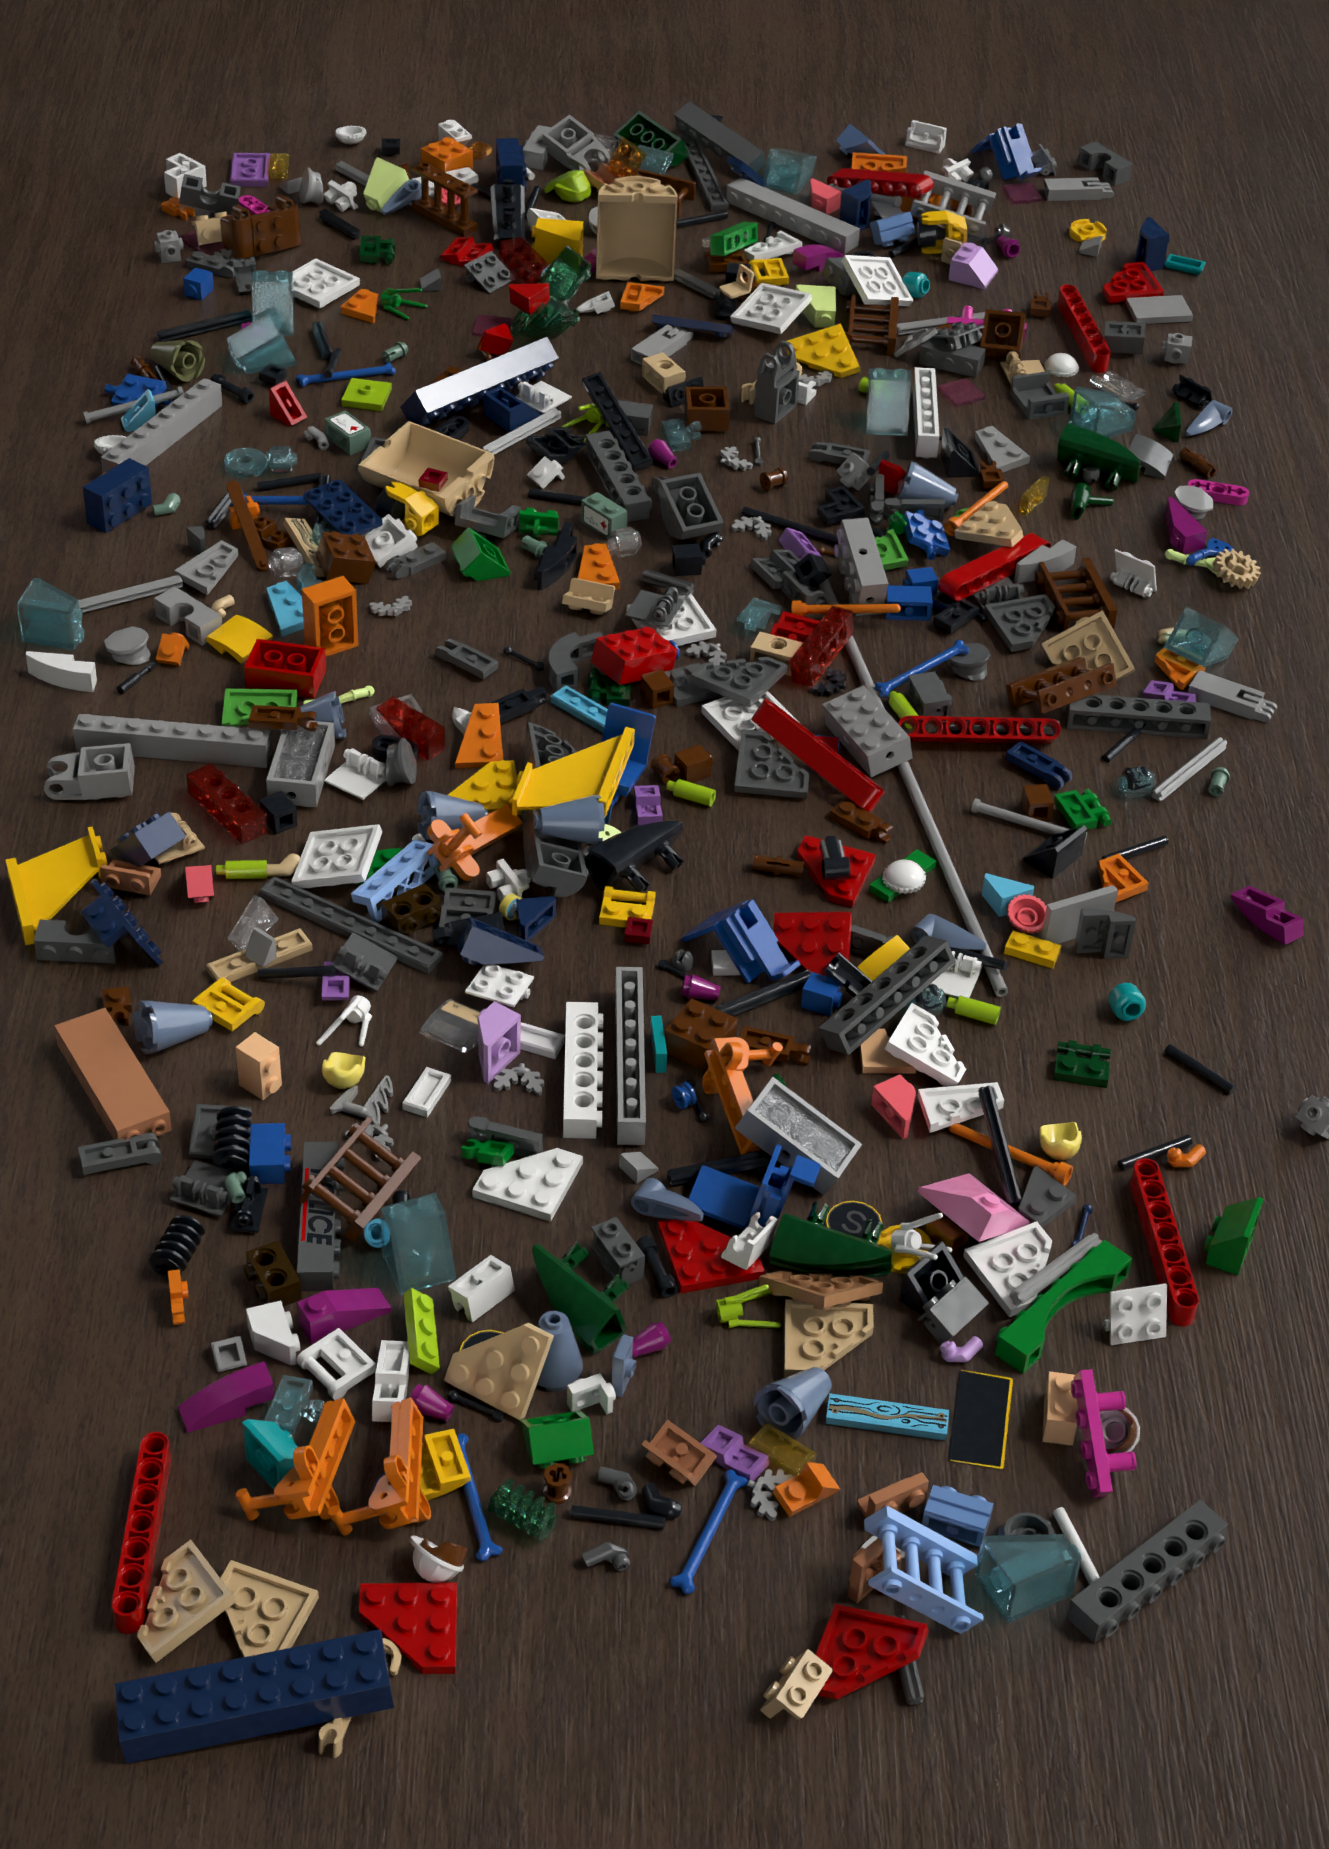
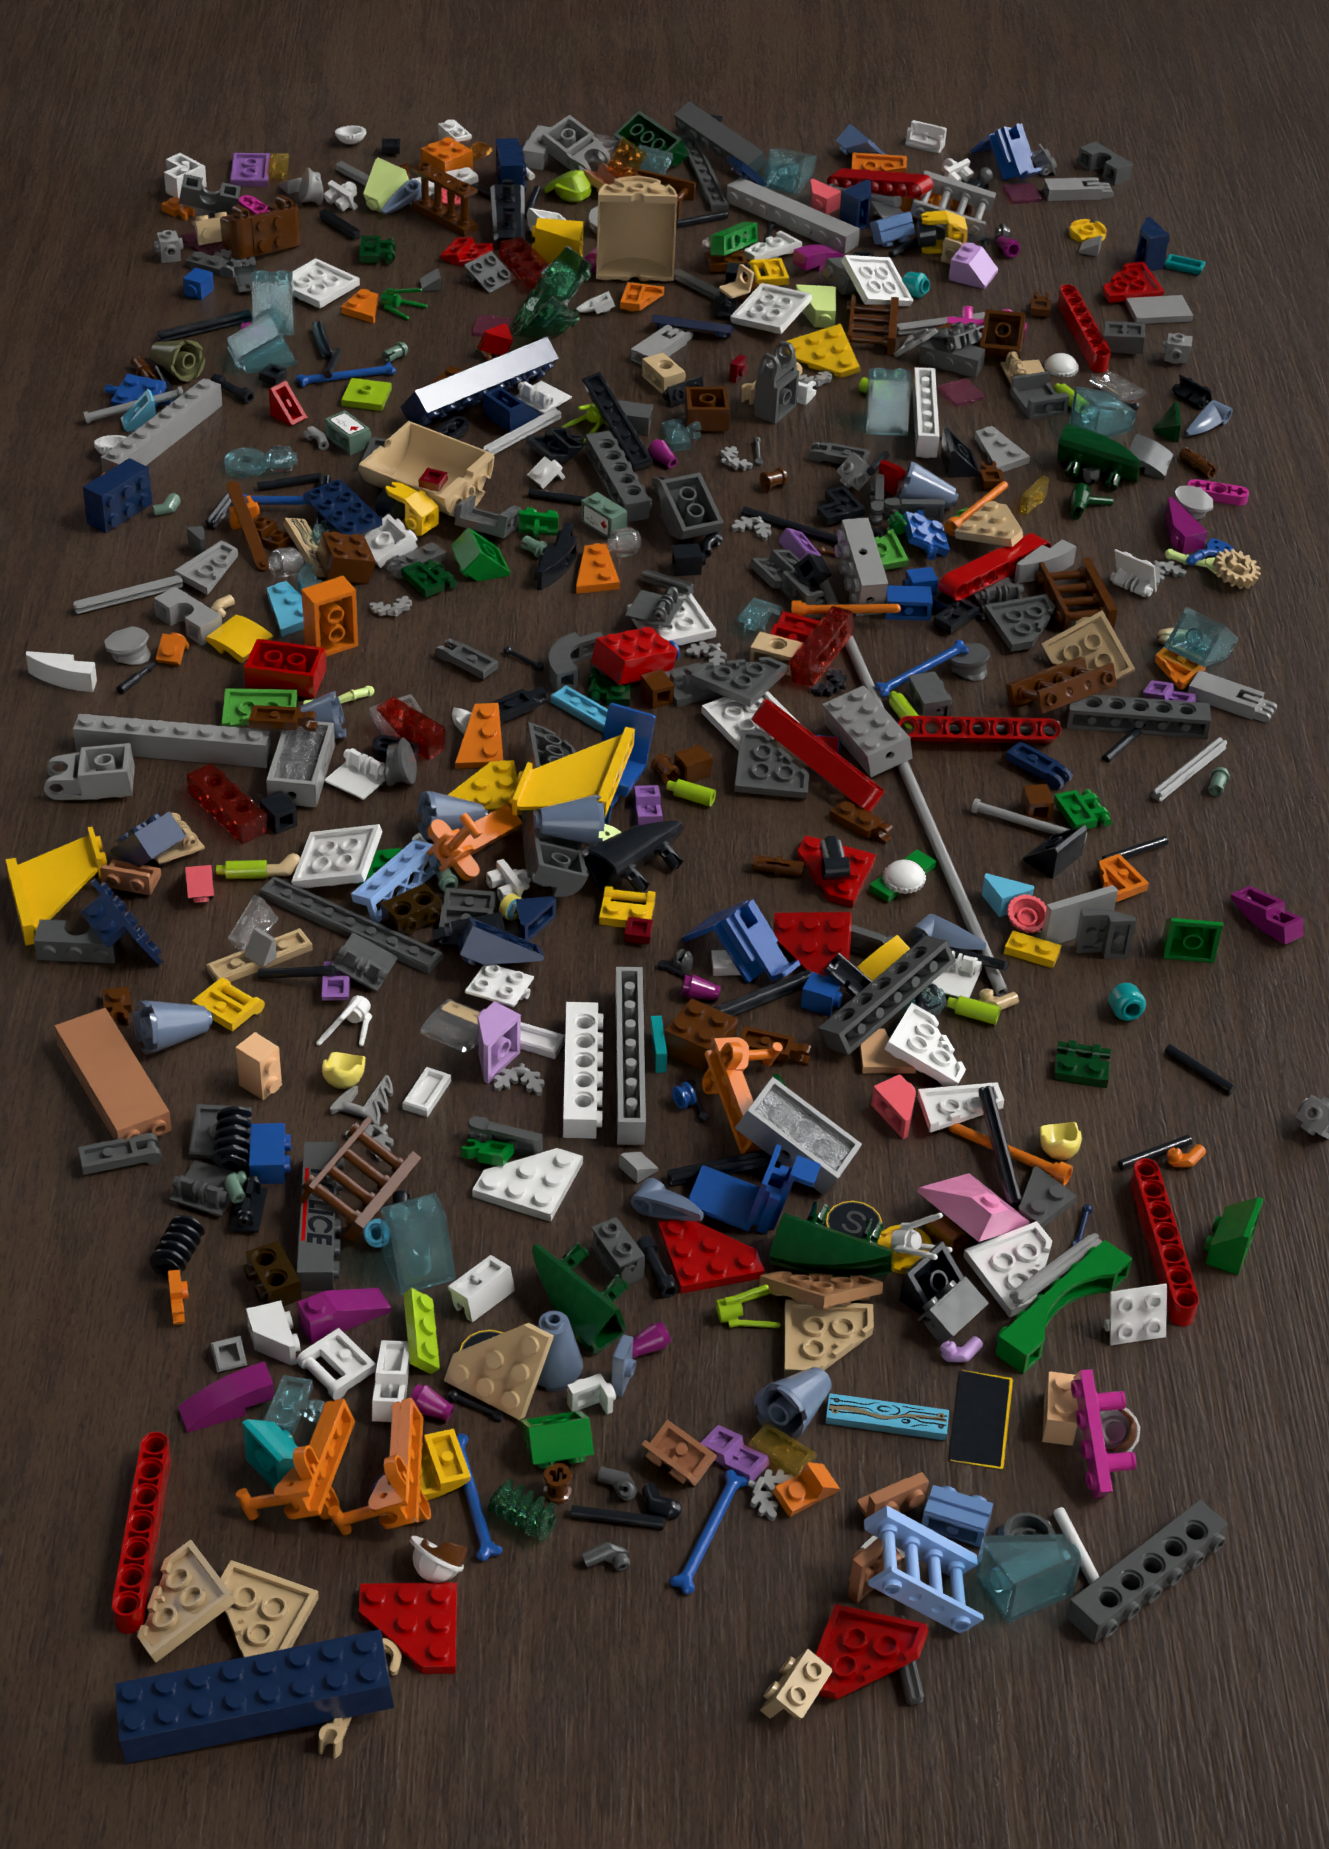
(50, 616): clear light blue slope -> none
(428, 578): none -> dark green plate
(529, 296): red slope -> none
(589, 595): tan bracket -> none
(738, 368): none -> dark red plate
(751, 1243): white hinge -> none
(1003, 1001): none -> tan arm
(1136, 782): clear light blue head -> none
(1167, 568): none -> light grey animal
(1191, 939): none -> green slope

